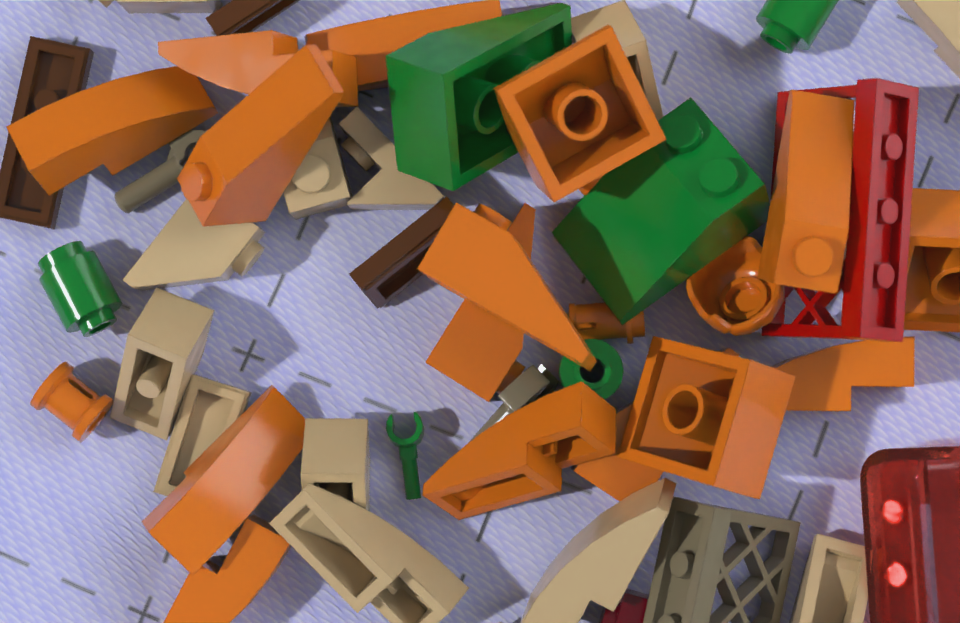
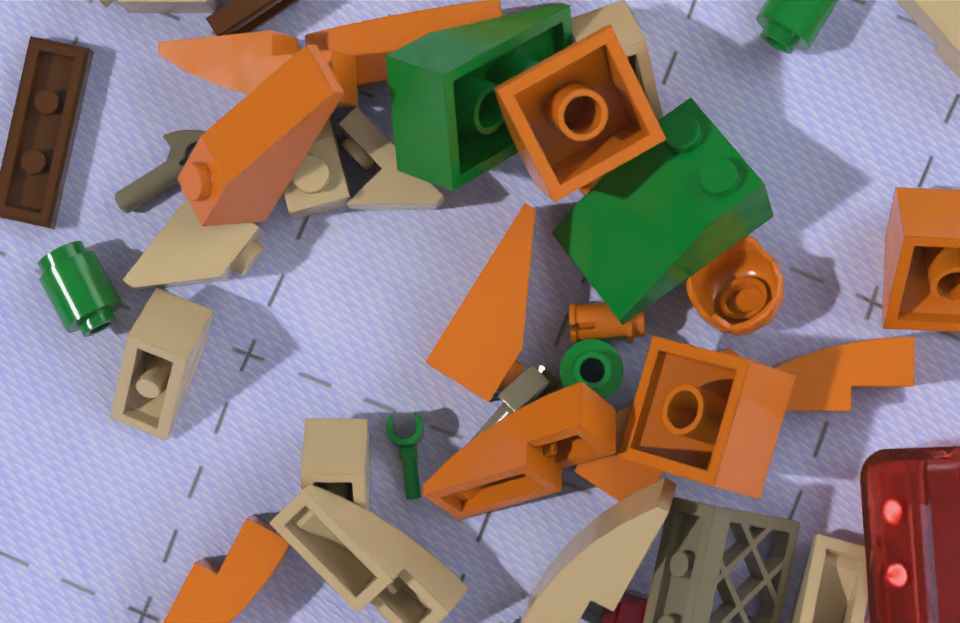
(72, 401): orange bush -> none
(109, 125): orange slope -> none
(202, 417): tan tile -> none
(228, 481): orange slope -> none
(397, 262): reddish brown tile -> none
(492, 271): orange slope -> none
(810, 194): orange slope -> none
(879, 218): red fence -> none

